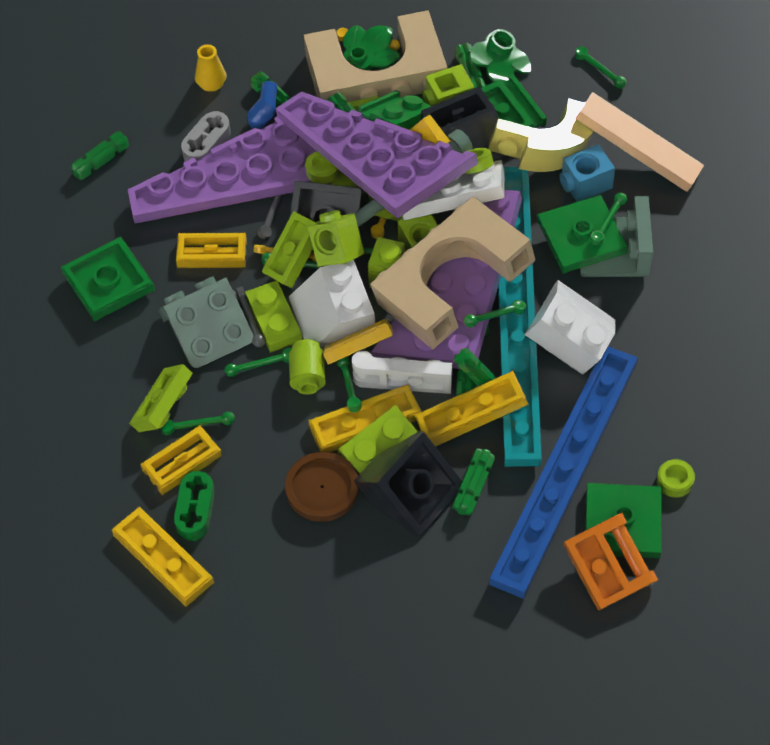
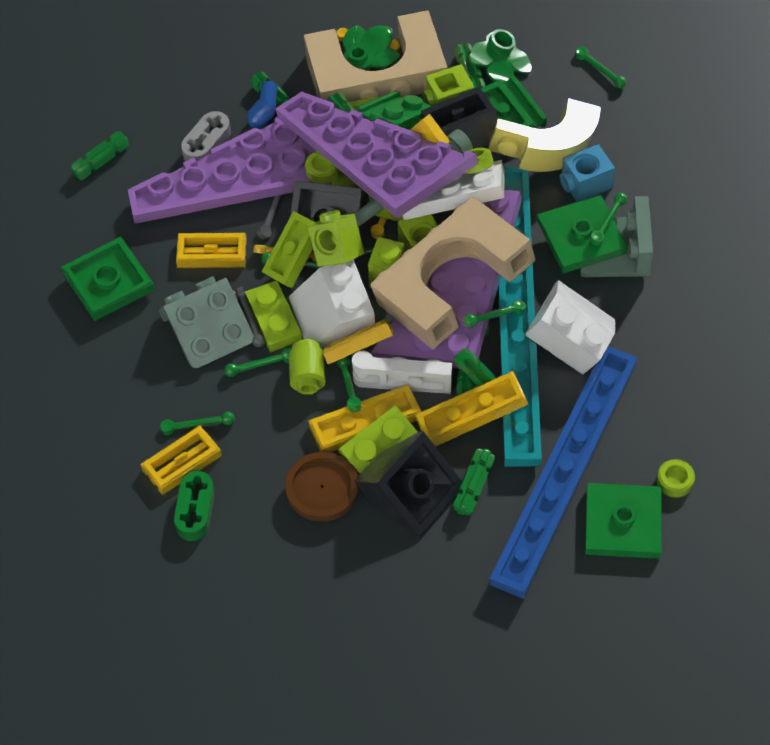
(156, 406): lime plate -> none
(162, 556): yellow tile -> none
(209, 70): yellow cone -> none
(599, 566): orange plate -> none
(639, 142): light nougat tile -> none

